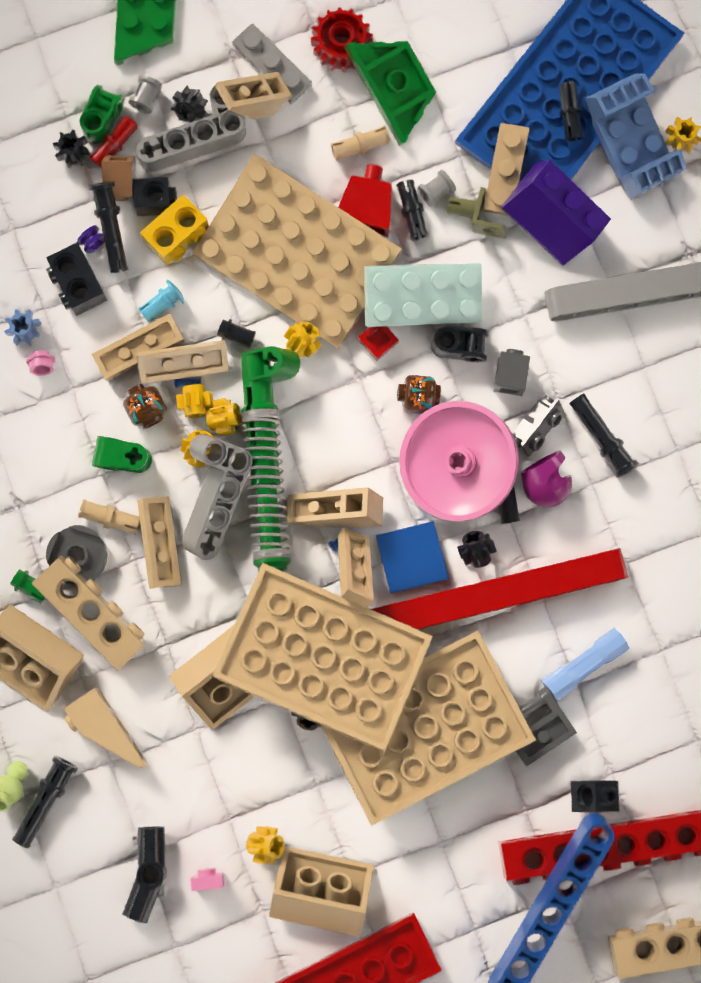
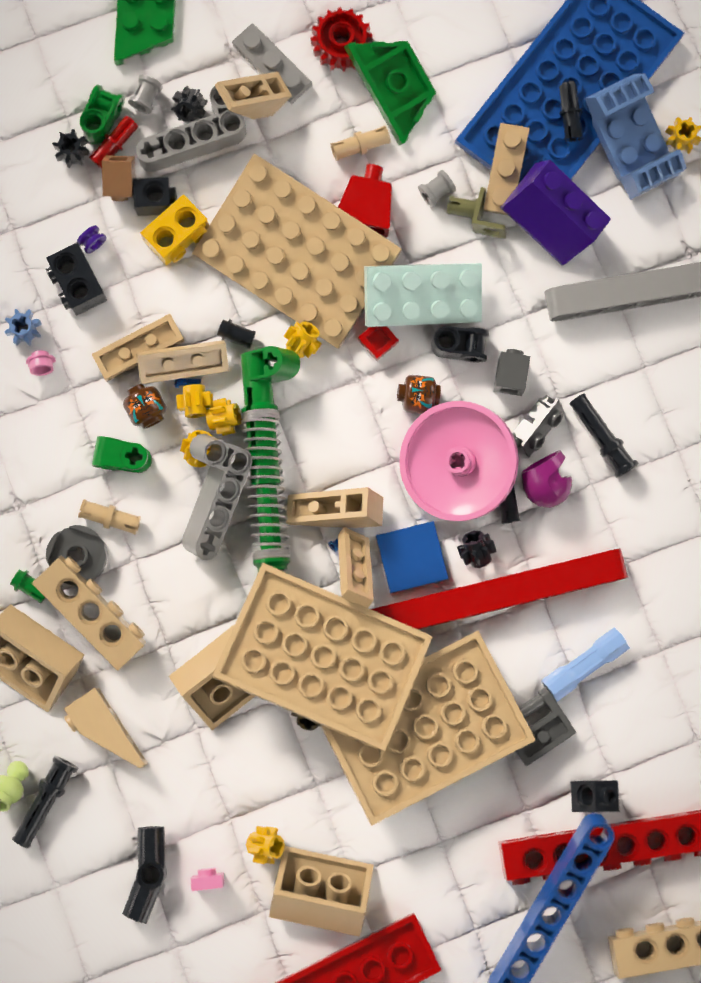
(107, 212): black pin -> none
(159, 542): tan plate -> none
(162, 301): medium azure pin -> none
(412, 209): black pin -> none

